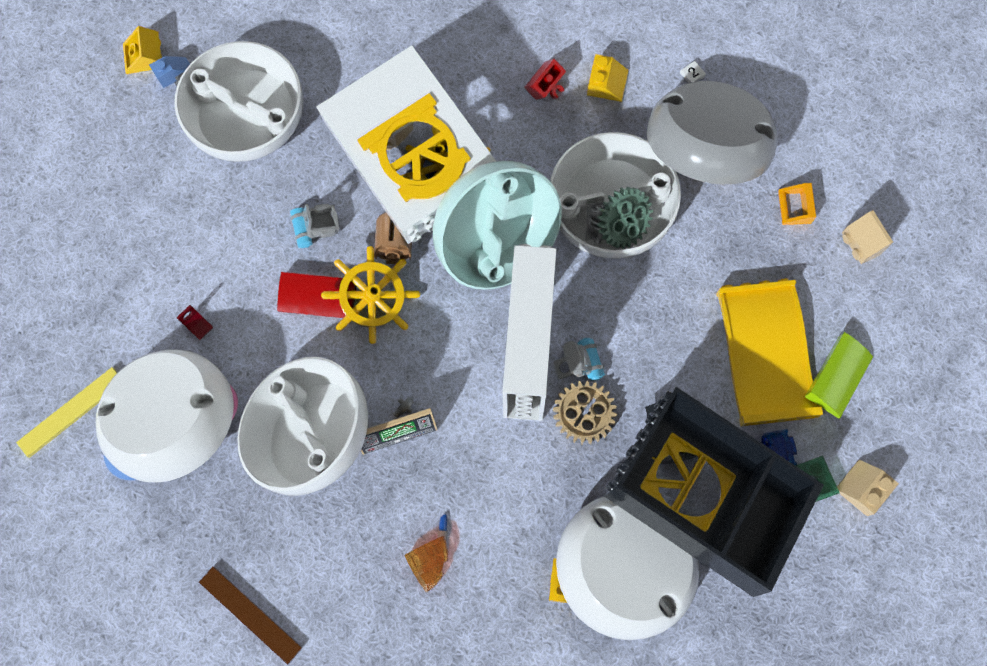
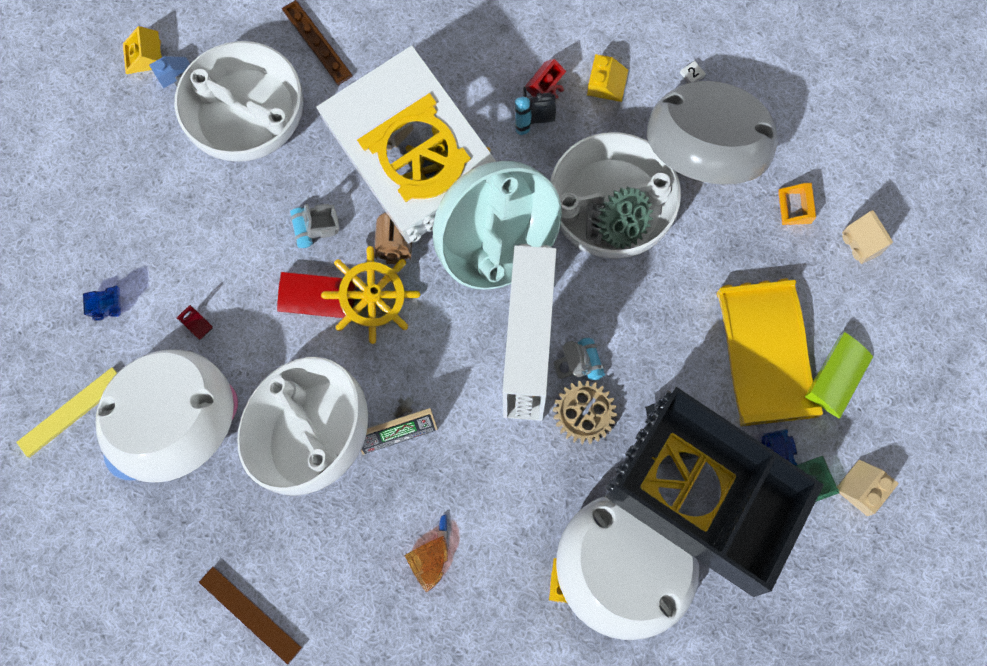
(102, 303): none -> clear blue cylinder
(317, 42): none -> reddish brown tile
(533, 109): none -> black piece

